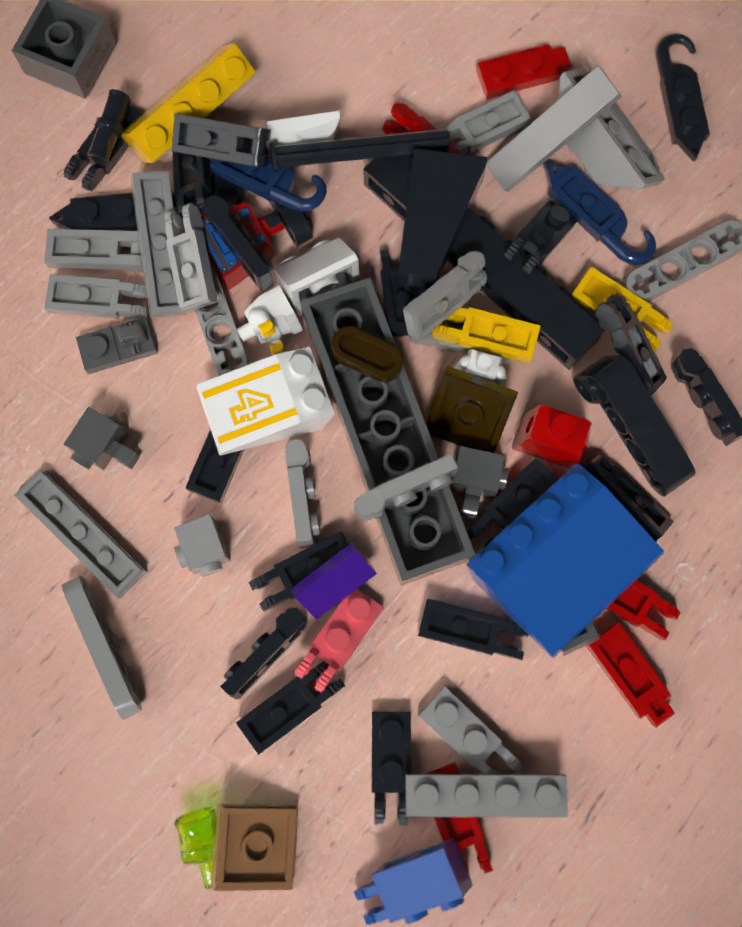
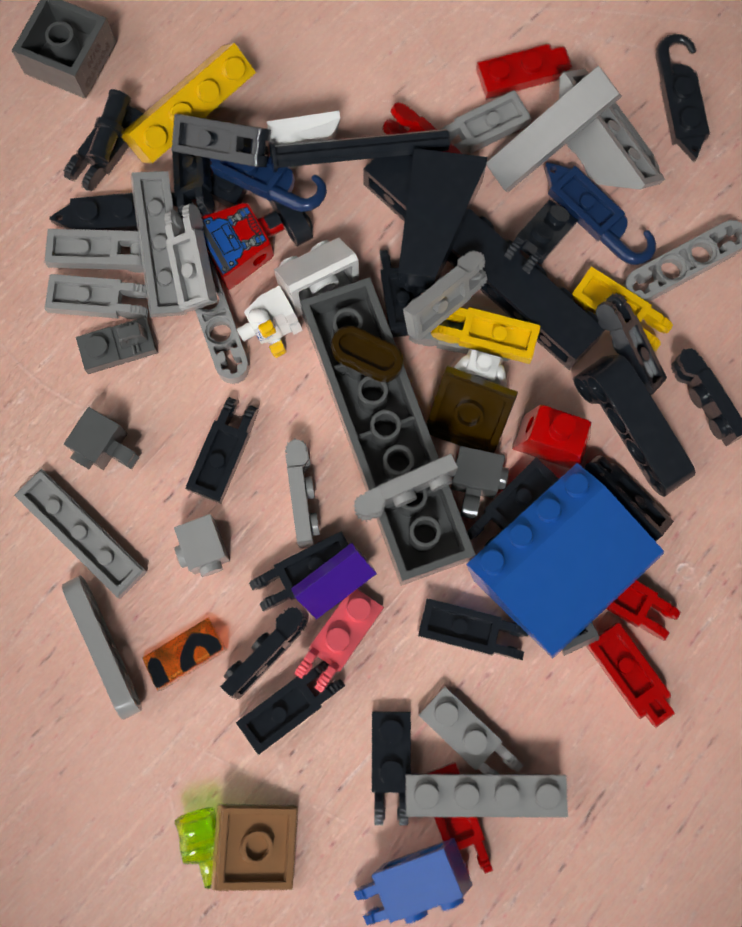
(184, 654): none -> clear orange slope
(238, 242): black hinge -> none
(266, 401): white slope -> none

